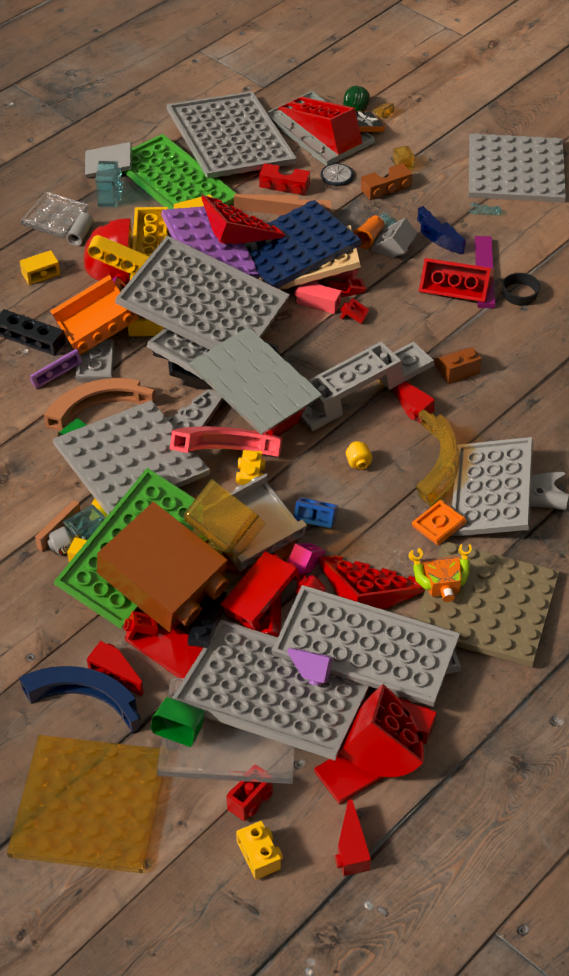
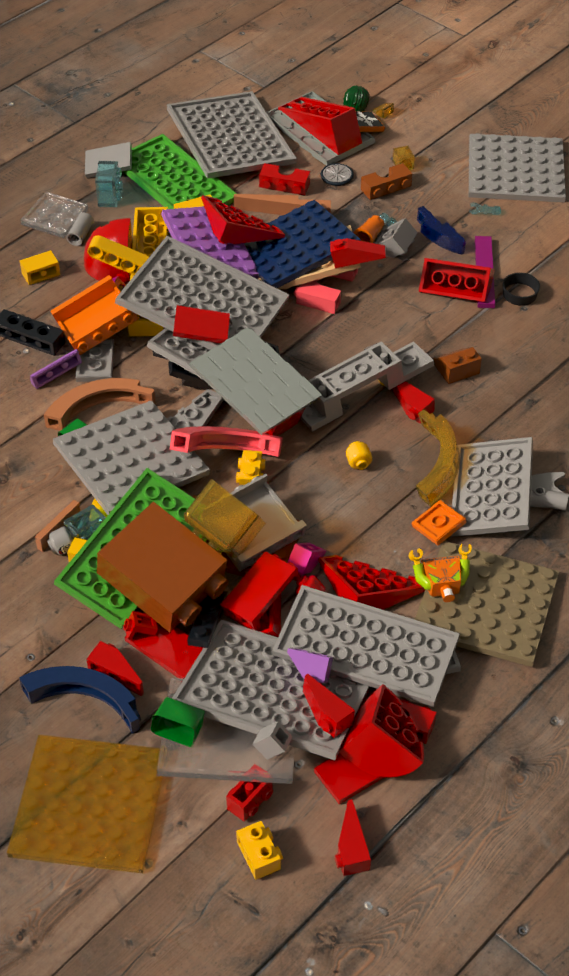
(201, 324): none -> red tile
(272, 740): none -> light grey brick
(315, 512): blue brick -> none
(329, 710): none -> red slope
(350, 287): red slope -> none
(352, 252): none -> red slope
(354, 310): red bracket -> none

